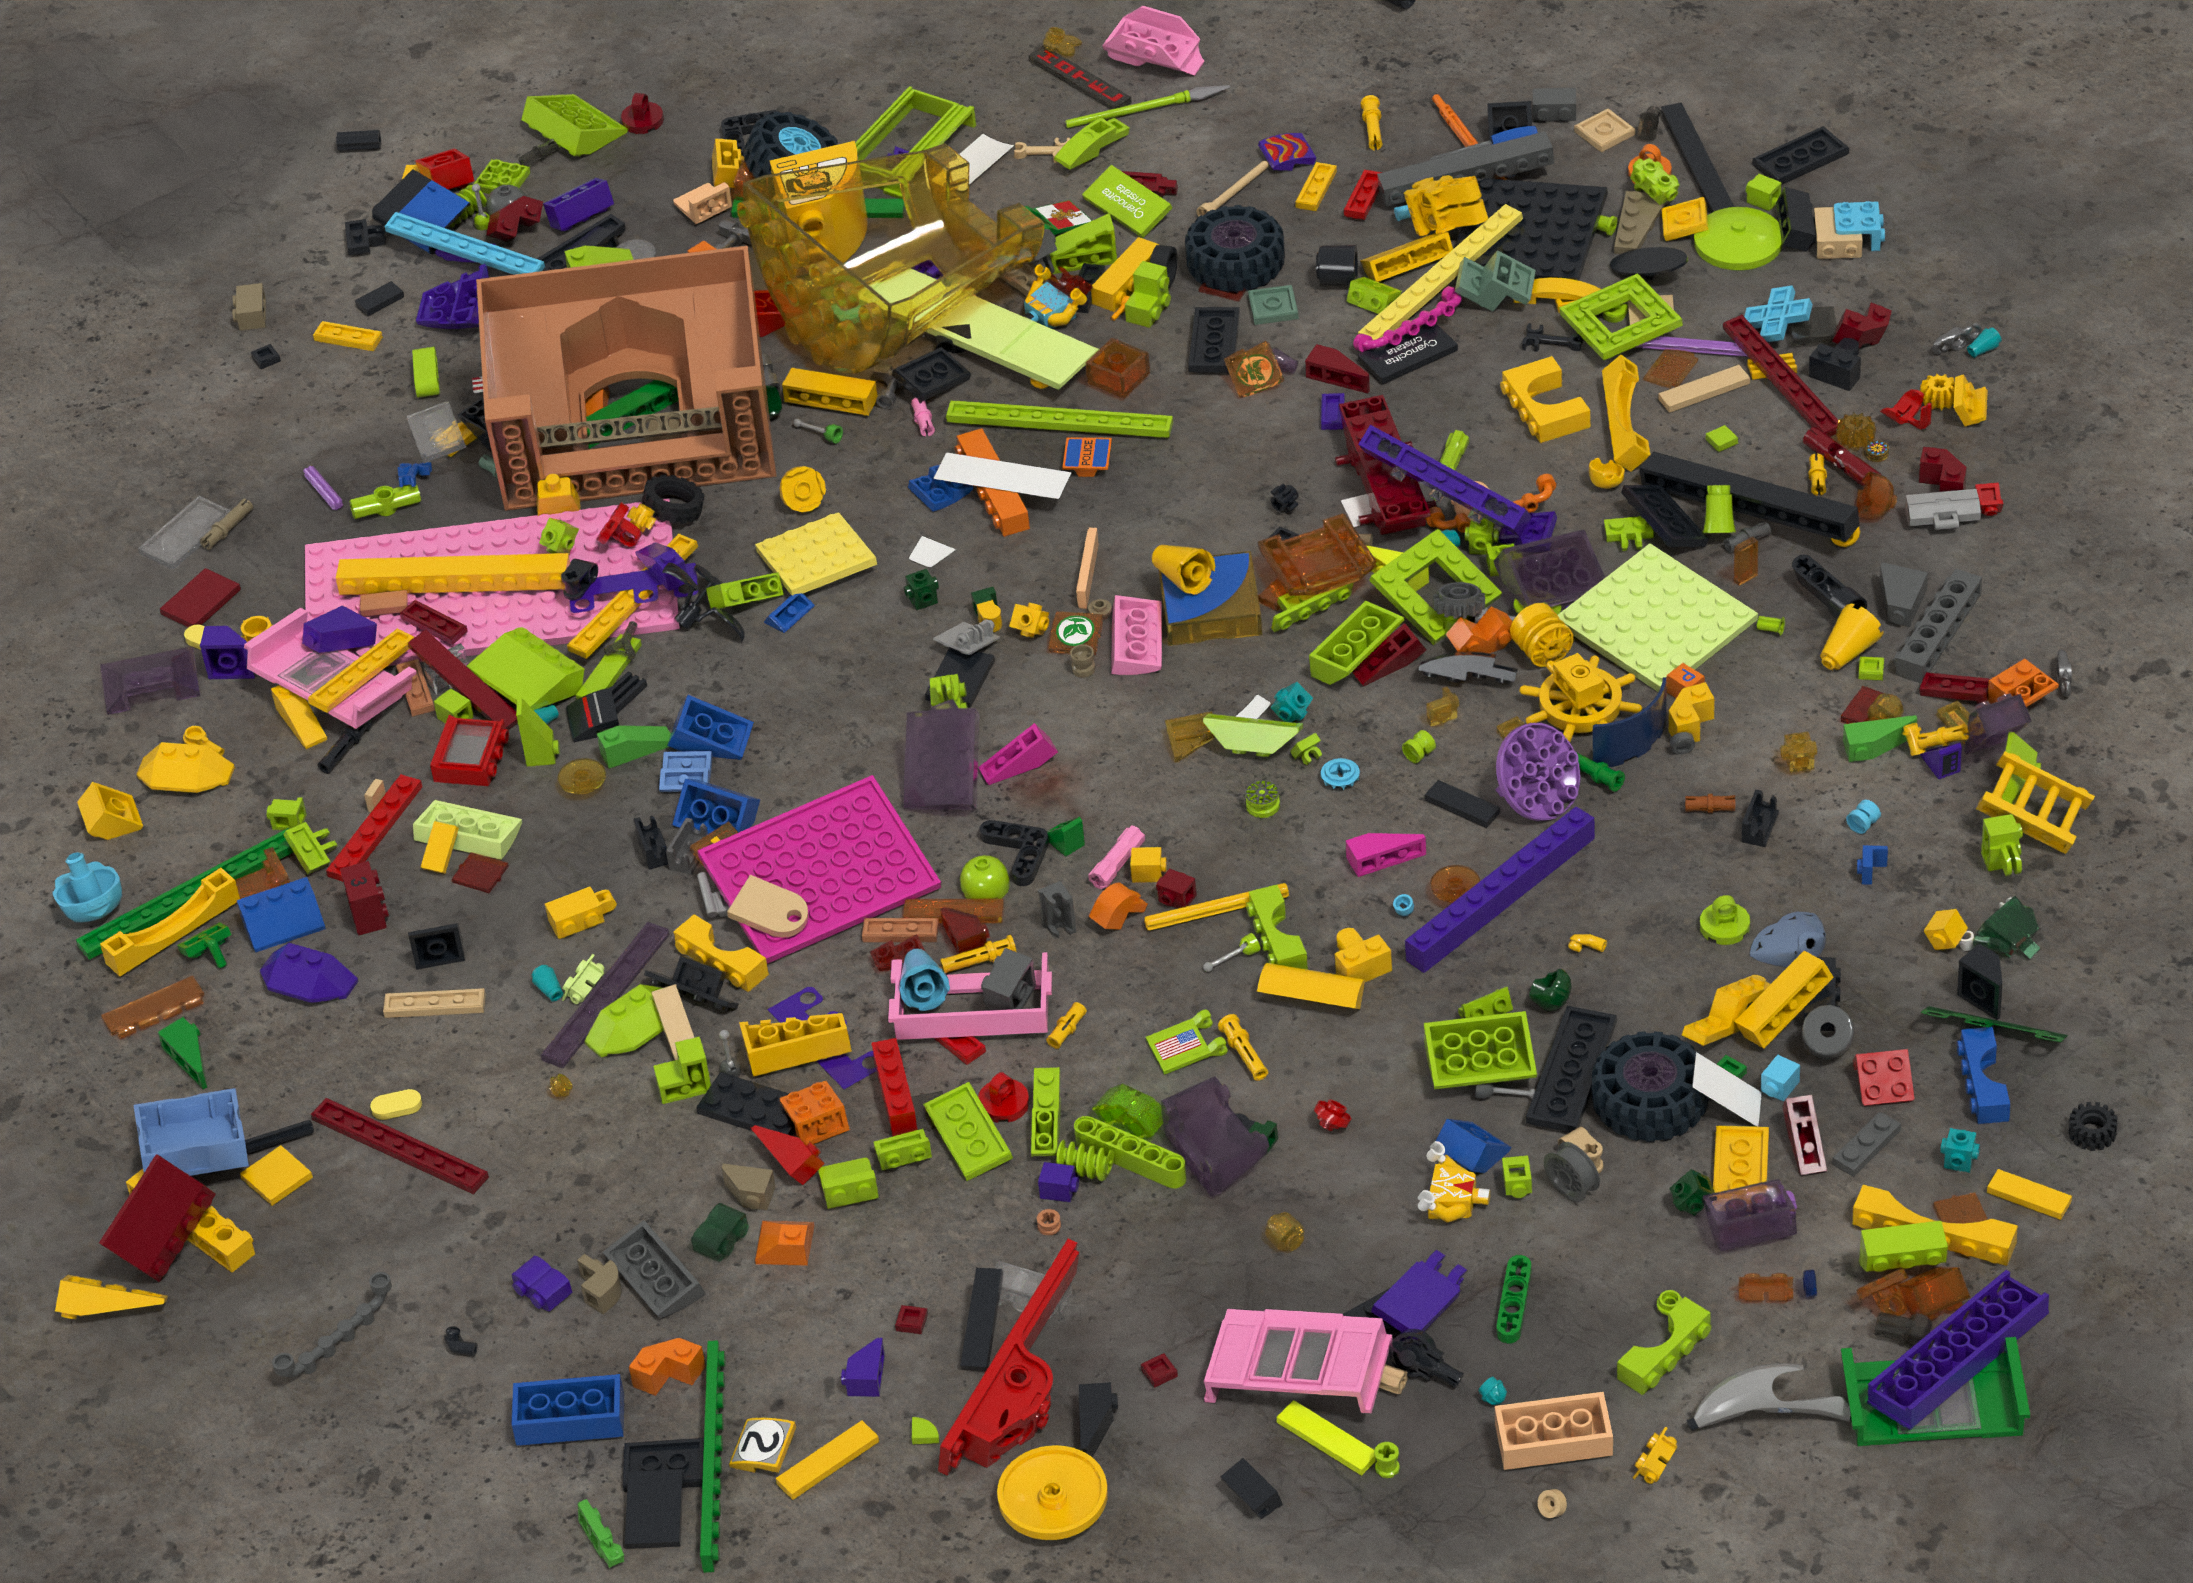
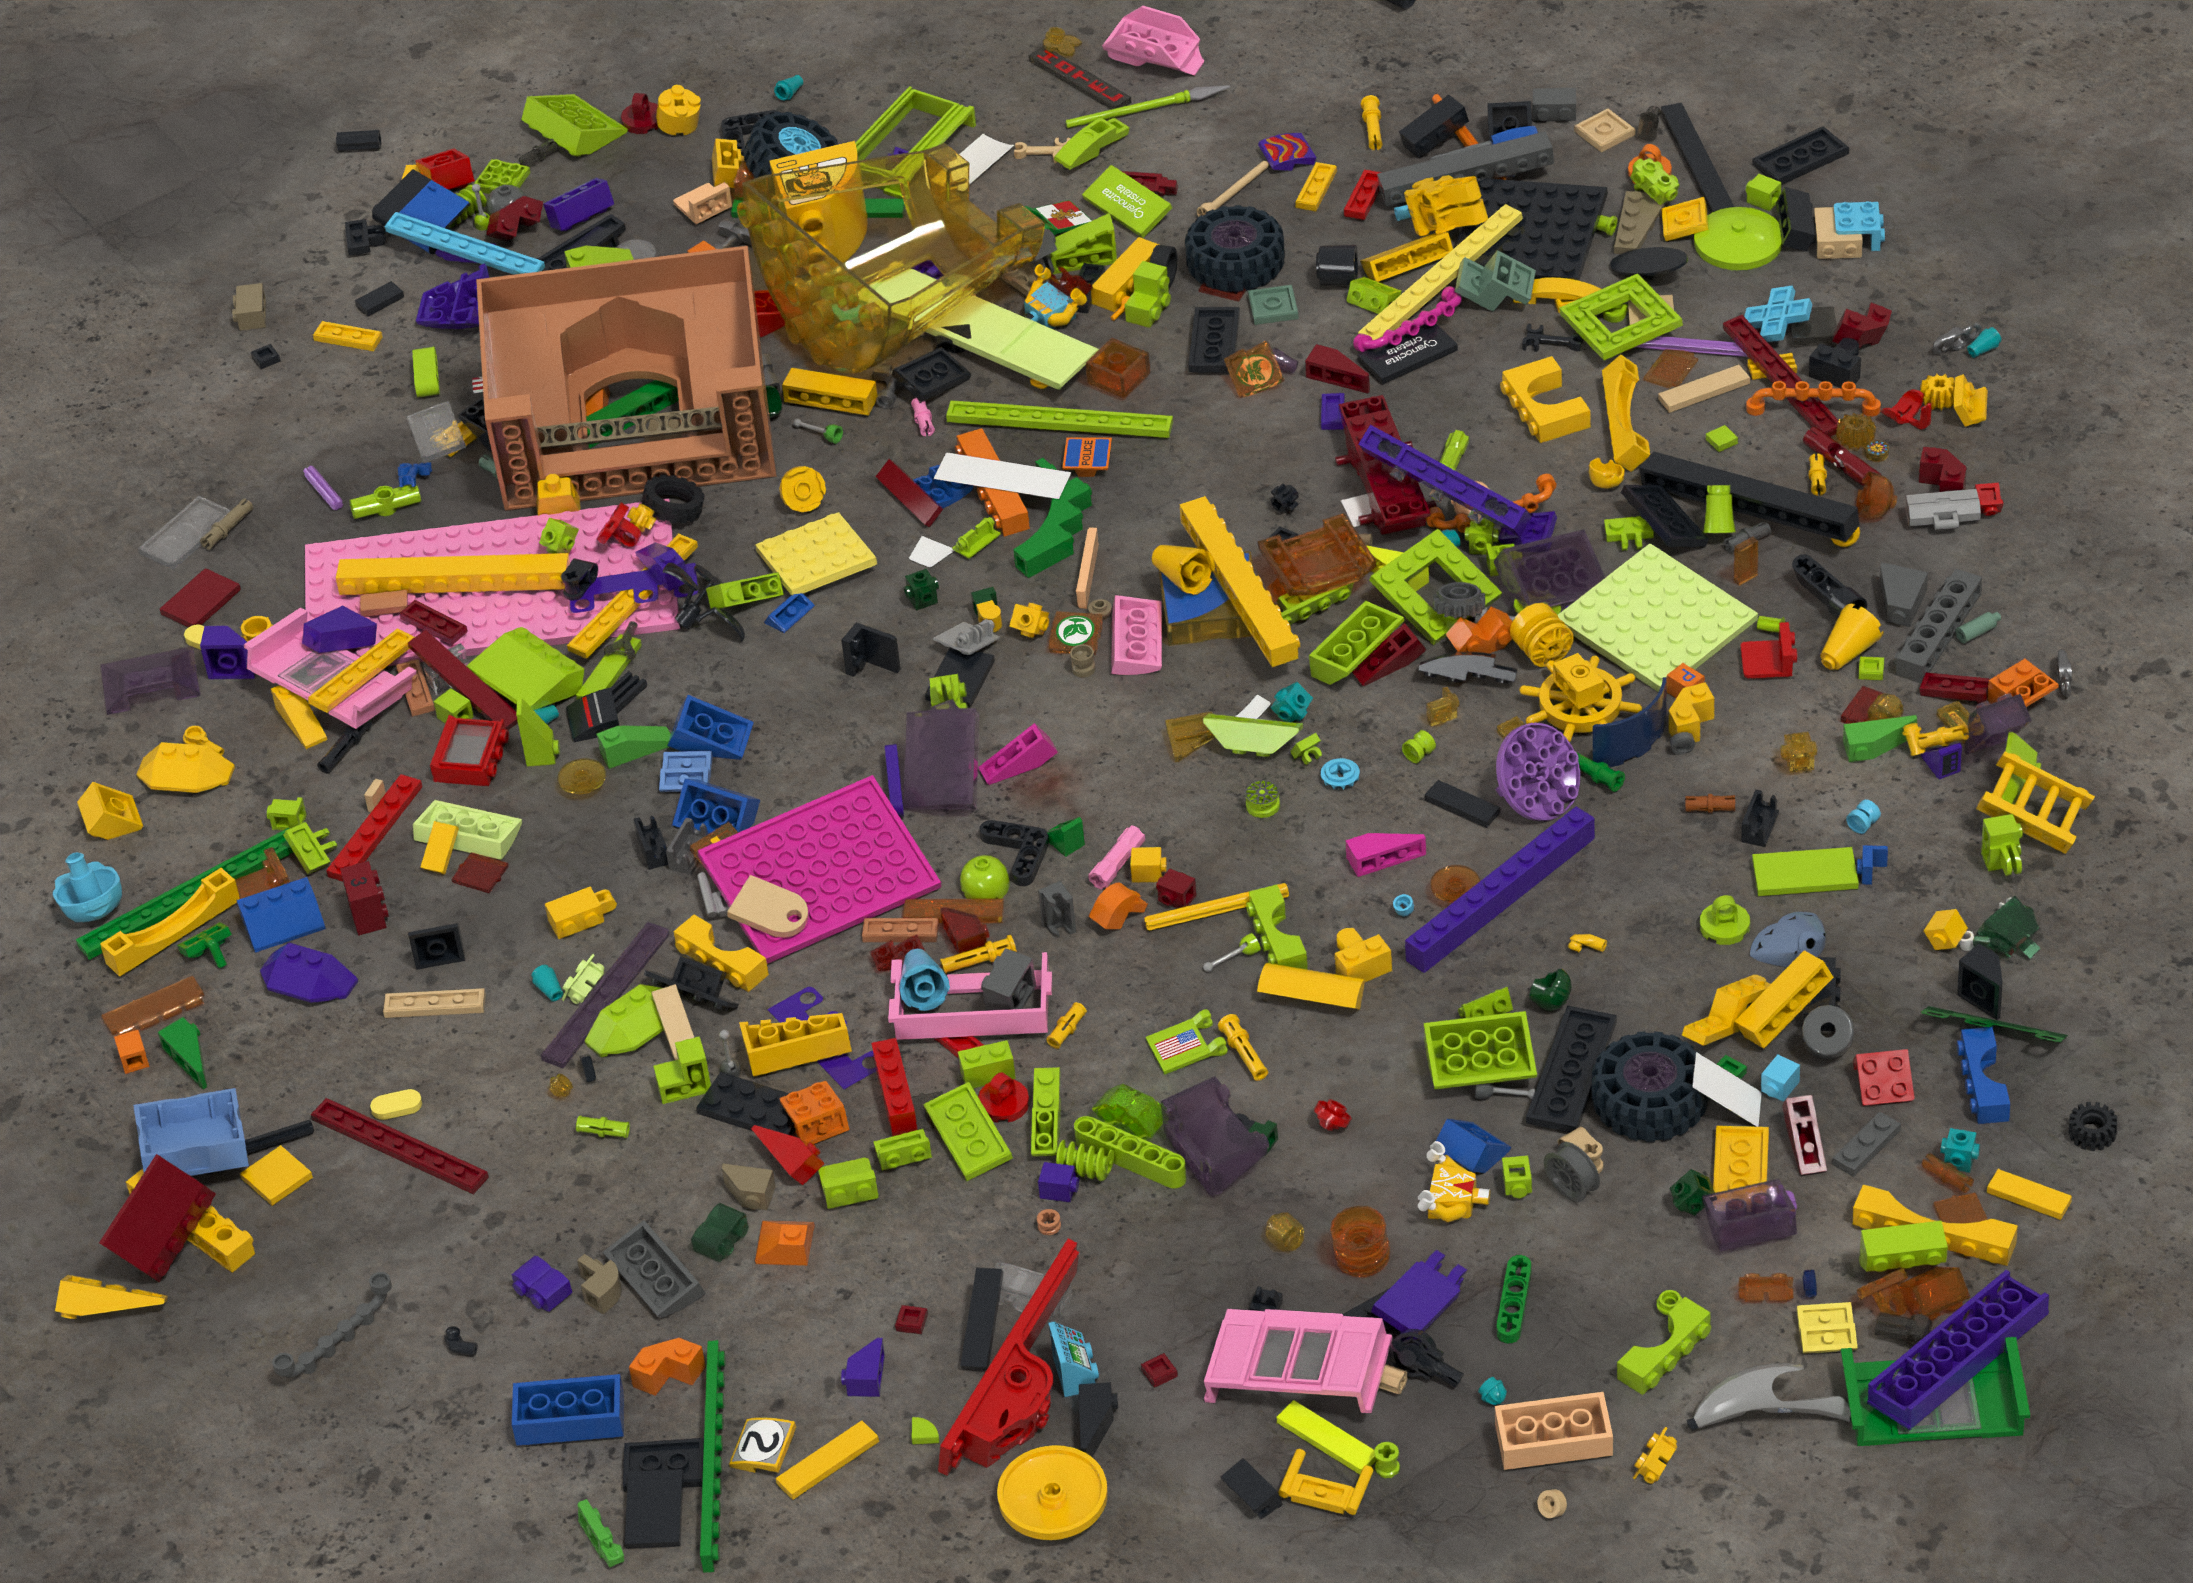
(131, 1051): none -> orange brick
(588, 1067): none -> black tile
(602, 1126): none -> lime pin
(678, 111): none -> yellow brick
(788, 87): none -> teal cone
(871, 646): none -> black bracket
(894, 779): none -> dark purple beam
(909, 492): none -> dark red tile
(976, 539): none -> lime hinge
(984, 1062): none -> lime brick
(1054, 538): none -> green arch
(1072, 1358): none -> medium azure slope
(1240, 582): none -> yellow brick
(1266, 1299): none -> black tile
(1321, 1492): none -> yellow plate
(1360, 1241): none -> clear orange wheel
(1433, 126): none -> black brick
(1770, 657): none -> red bracket
(1805, 871): none -> lime tile
(1826, 1327): none -> light yellow slope
(1848, 392): none -> orange bar
(1947, 1172): none -> clear orange pin
(1977, 626): none -> sand green cylinder

